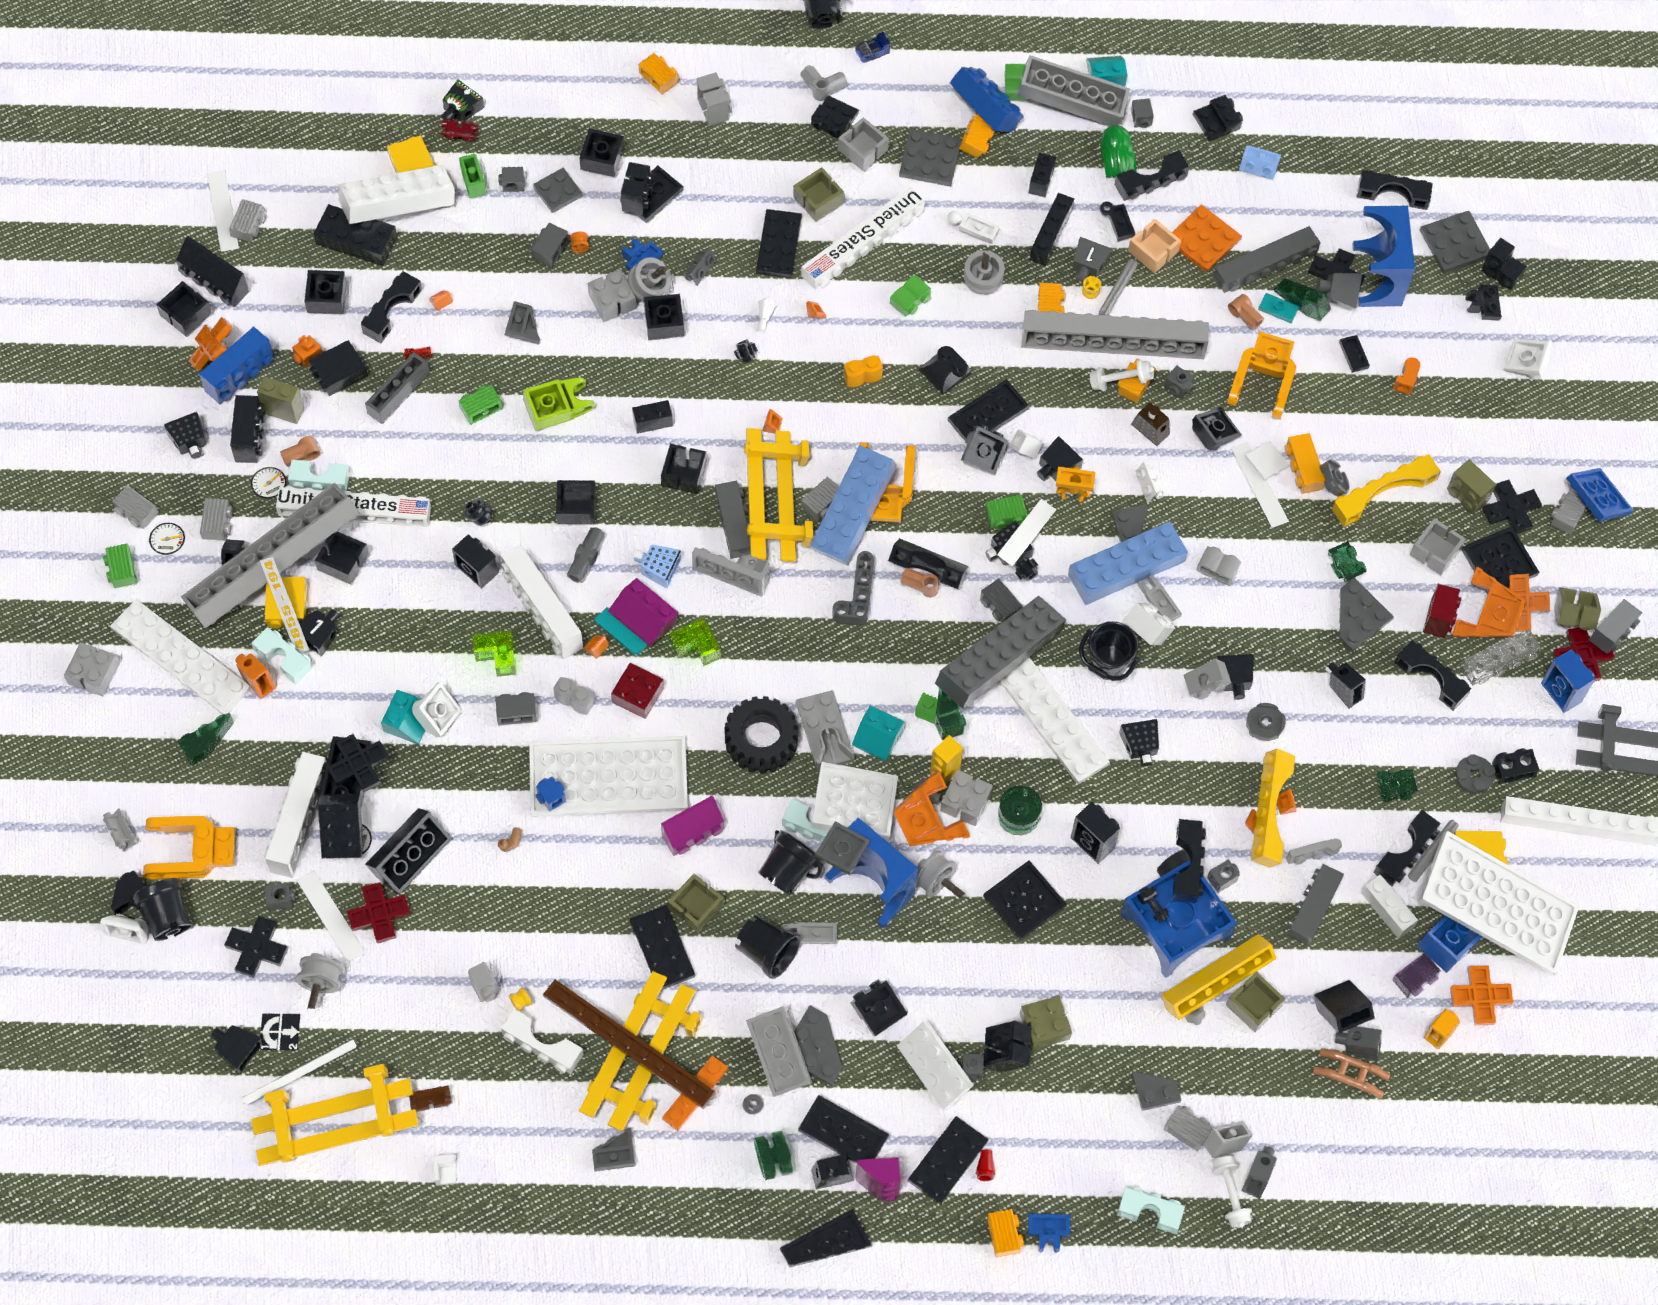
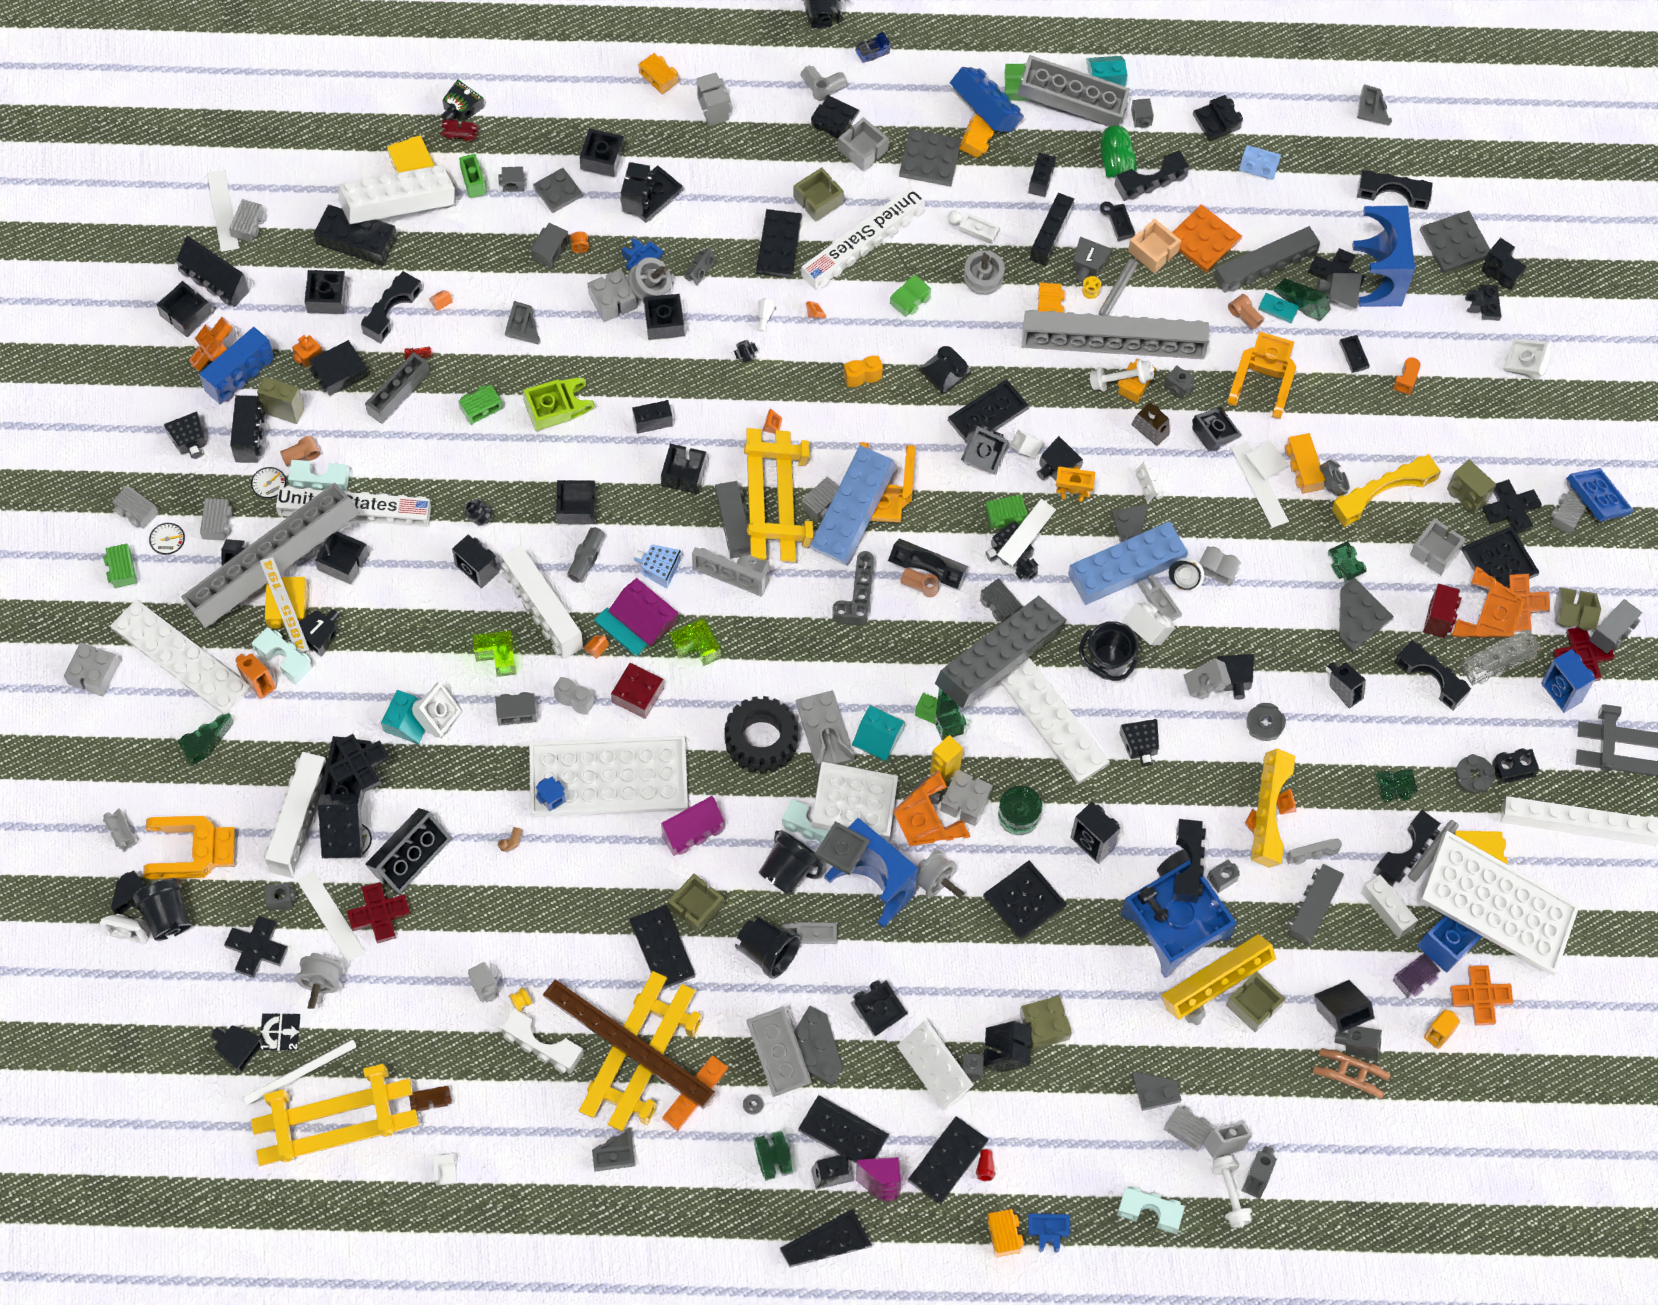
(1186, 574): none -> white piece
(1372, 105): none -> dark grey wing

